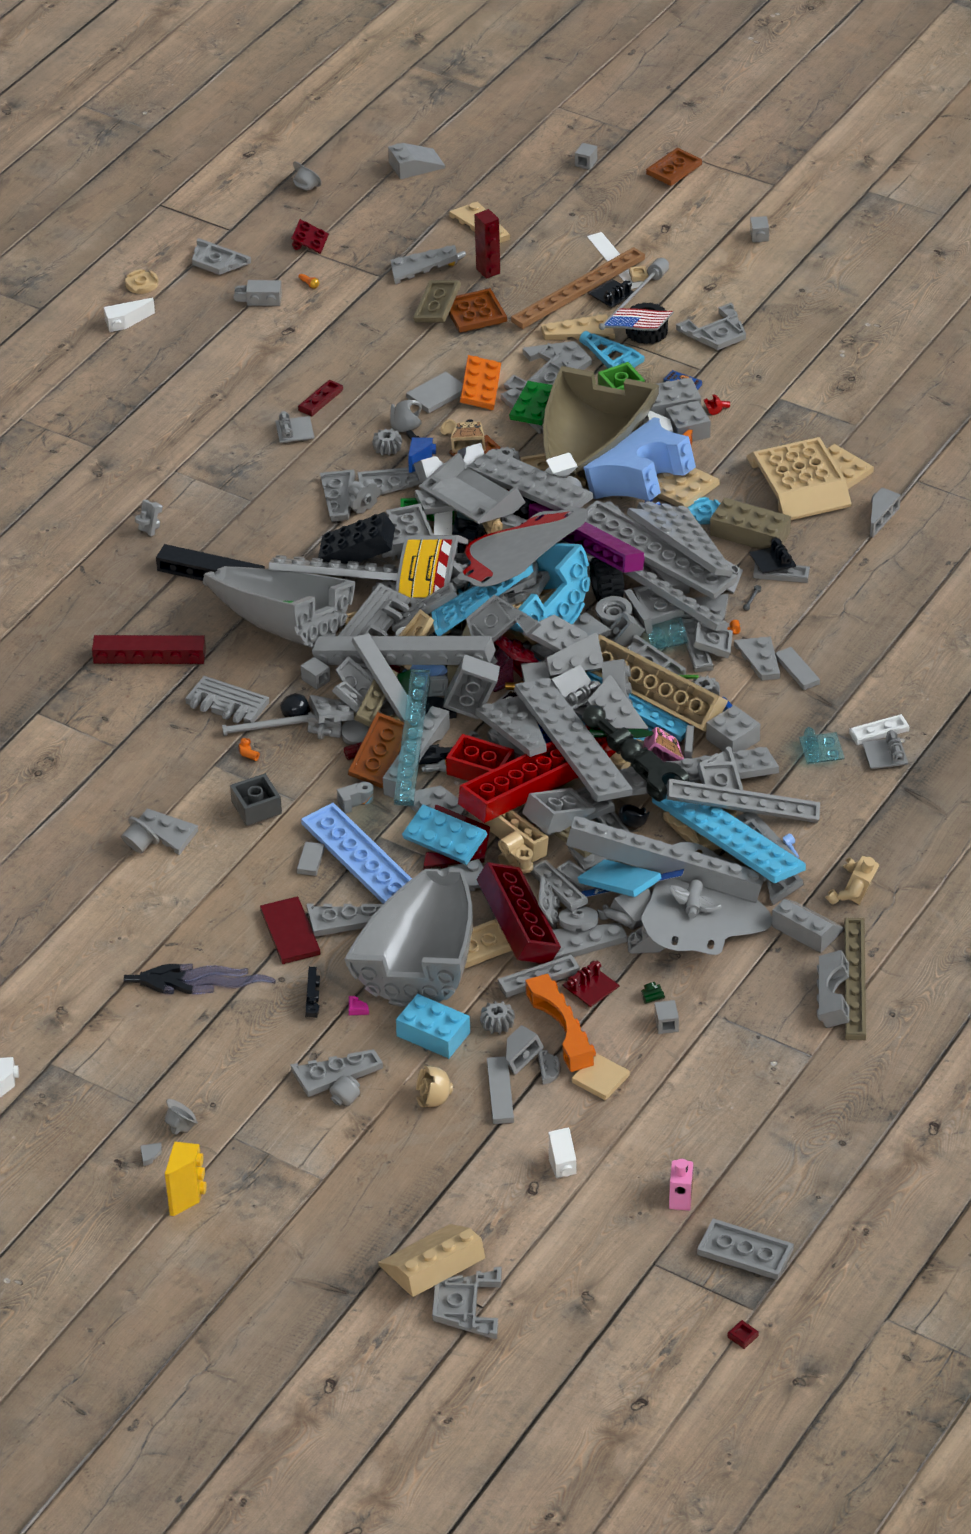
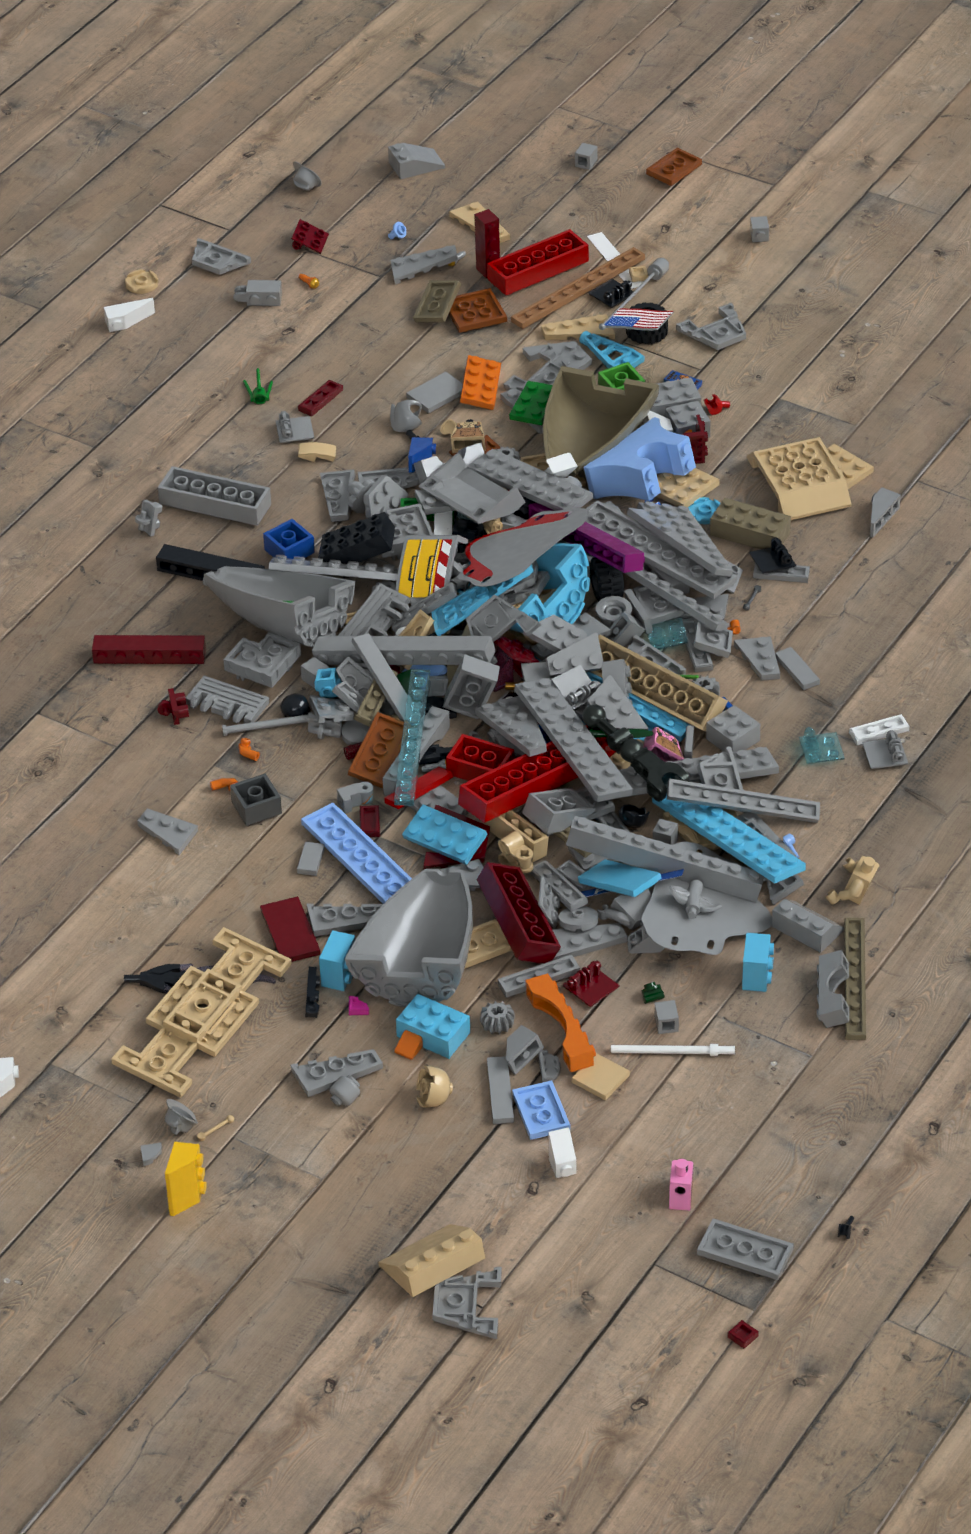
(139, 835): light grey piece -> none
(175, 705): none -> dark red hips
(186, 1026): none -> tan piece
(202, 1136): none -> tan hinge
(214, 495): none -> light grey brick
(222, 783): none -> orange arm
(259, 394): none -> green plant
(262, 661): none -> light grey piece
(289, 540): none -> blue brick
(314, 449): none -> tan slope
(325, 682): none -> medium azure brick
(332, 963): none -> medium azure brick
(370, 820): none -> dark red tile
(383, 496): none -> light grey wing
(387, 441): light grey gear -> none
(399, 231): none -> light blue plate
(409, 1045): none -> orange slope
(425, 784): none -> red tile
(537, 262): none -> red brick
(540, 1109): none -> light blue plate
(666, 831): none -> light grey brick
(698, 440): none -> dark red bracket
(713, 1049): none -> white bar
(757, 962): none -> medium azure brick
(845, 1229): none -> black hand

